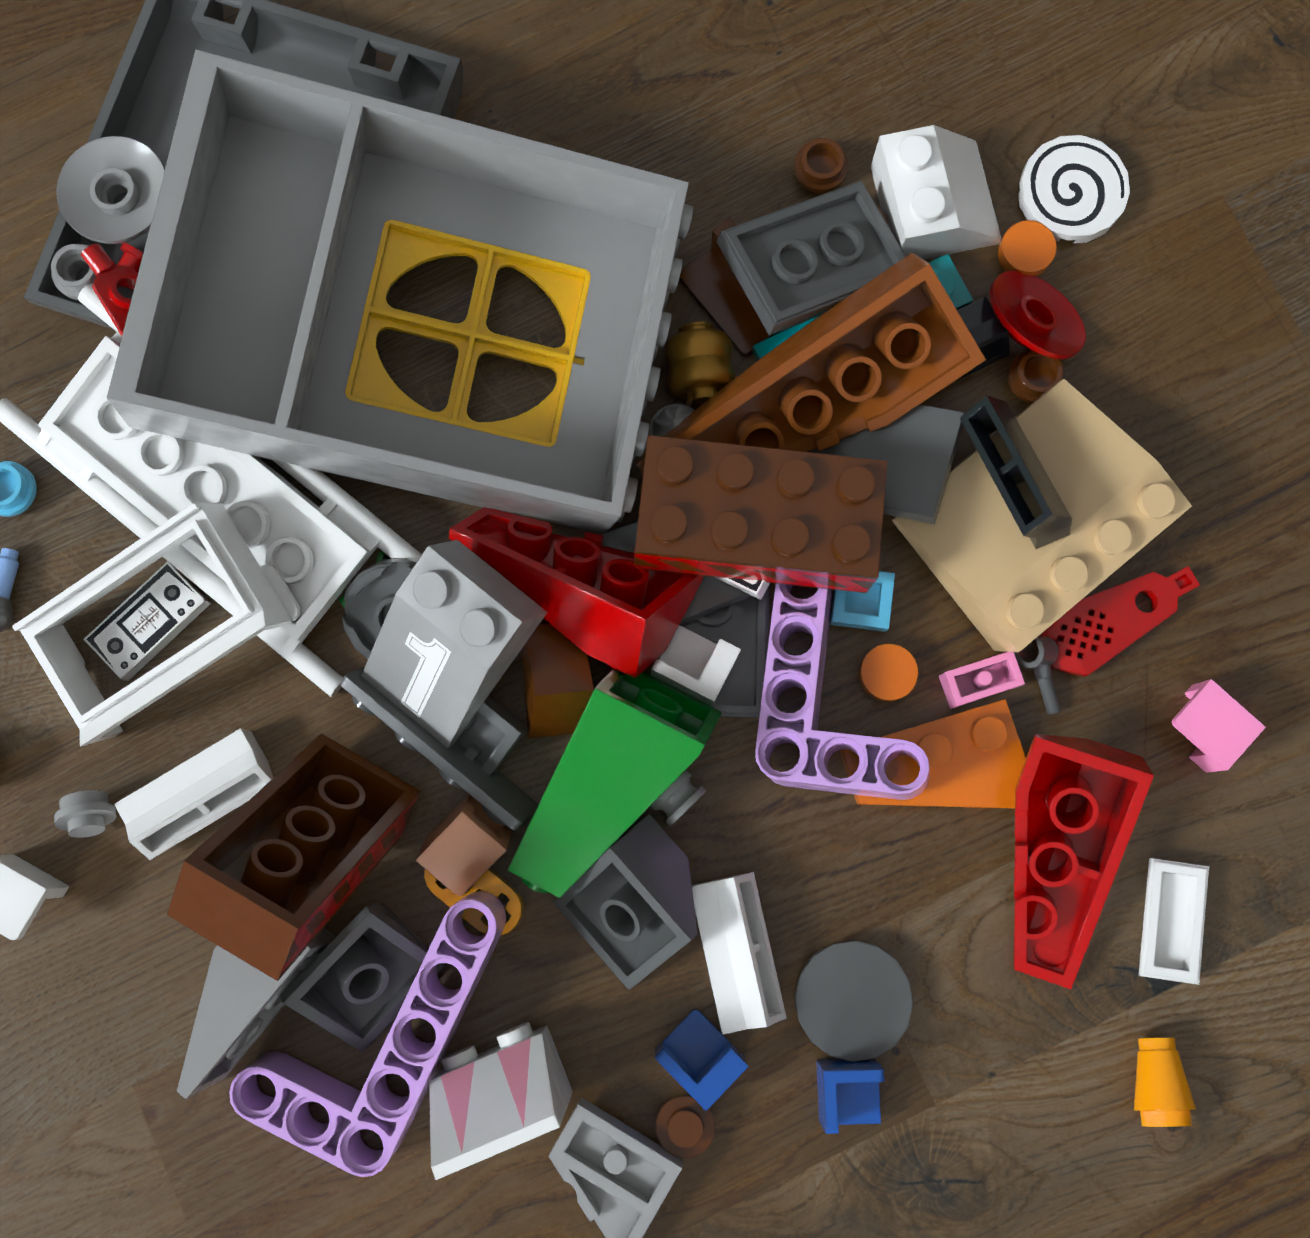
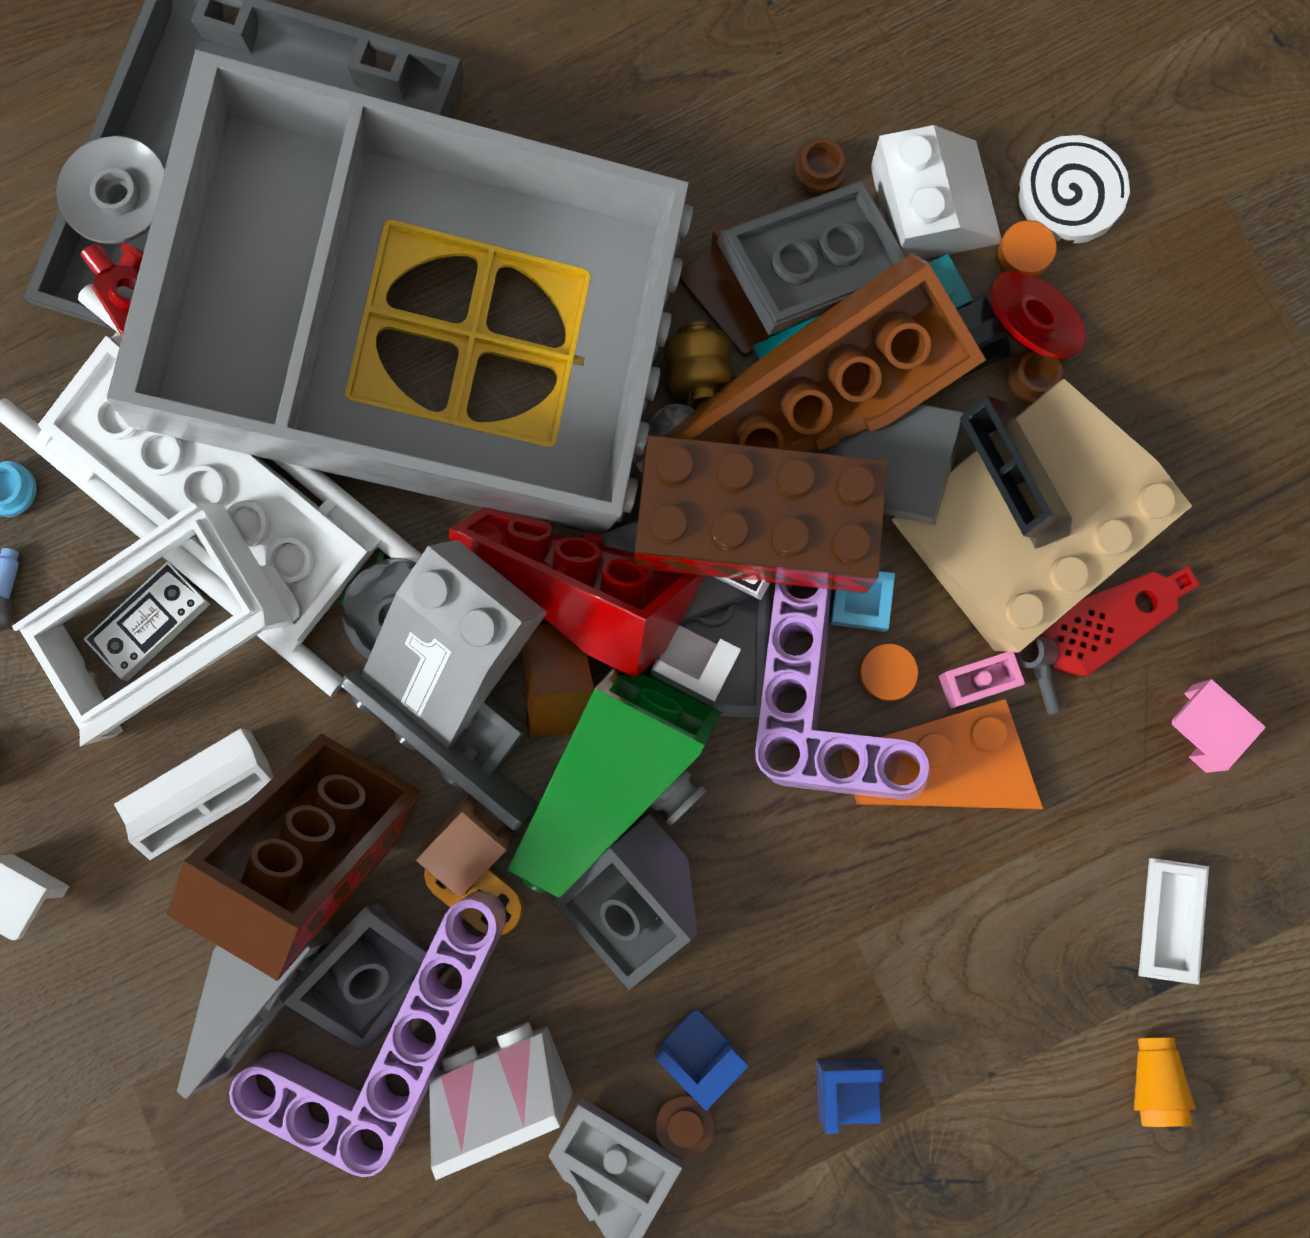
(64, 269): light grey plate -> none
(84, 813): light grey plate -> none
(738, 953): white piece -> none
(853, 1000): dark grey tile -> none
(1070, 835): red wedge -> none

